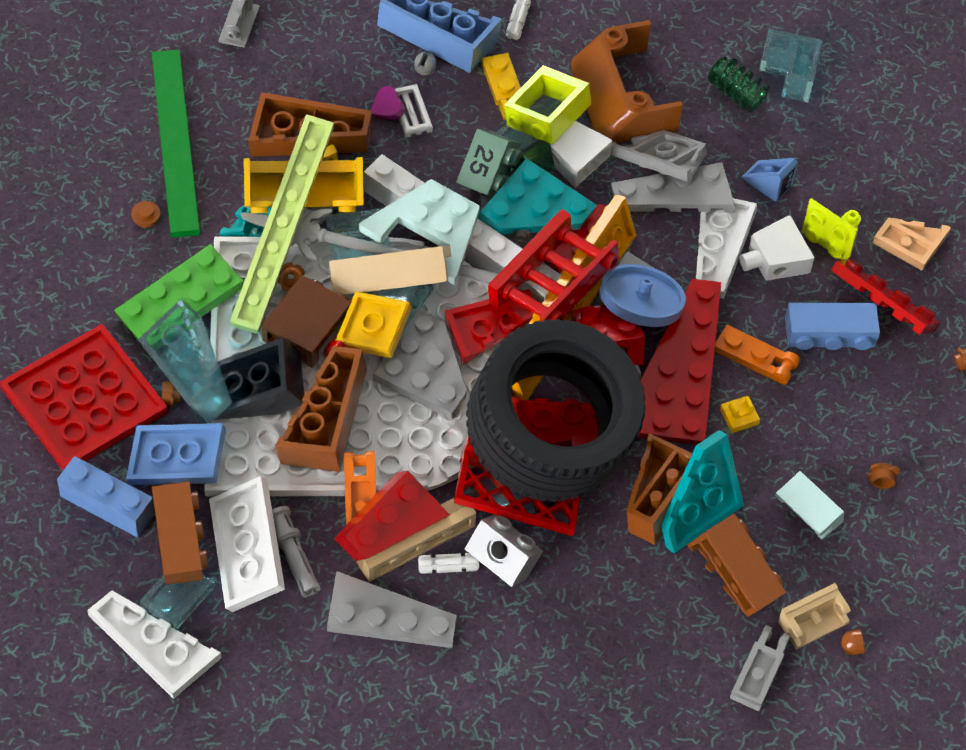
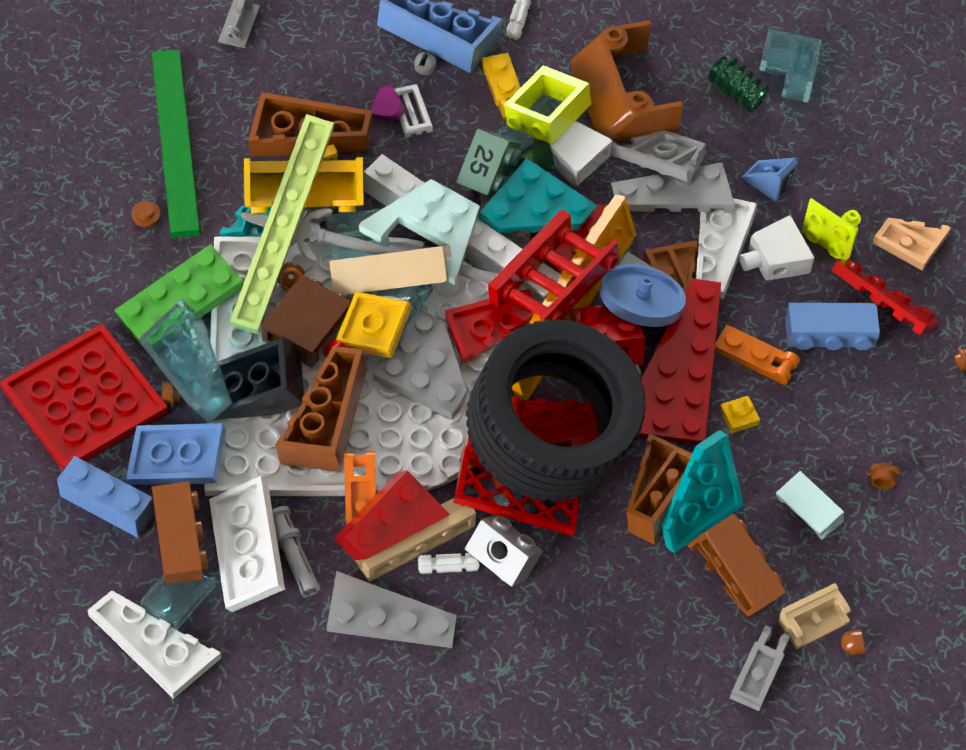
(675, 261): none -> dark orange wing

